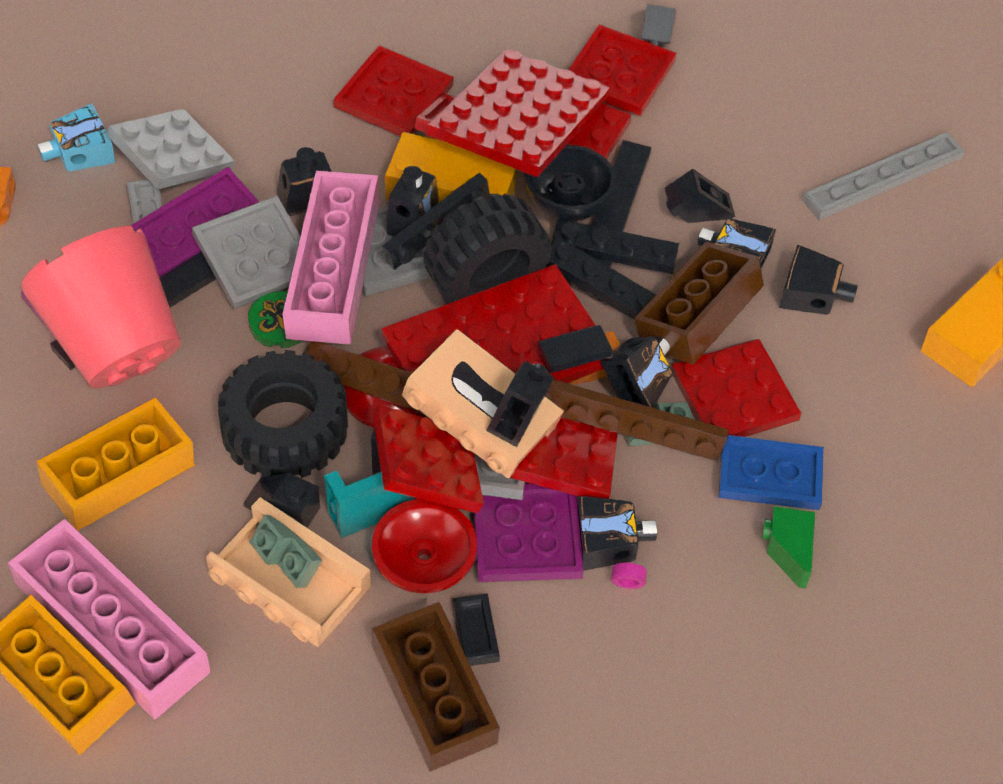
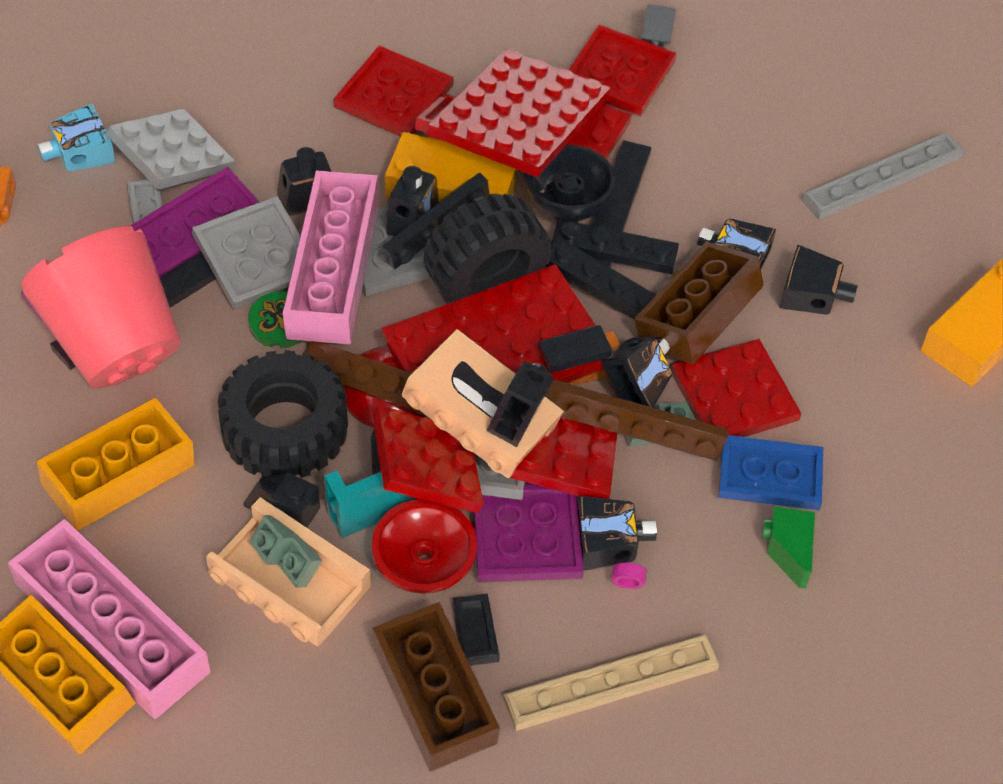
(610, 682): none -> tan tile
(698, 199): black slope -> none

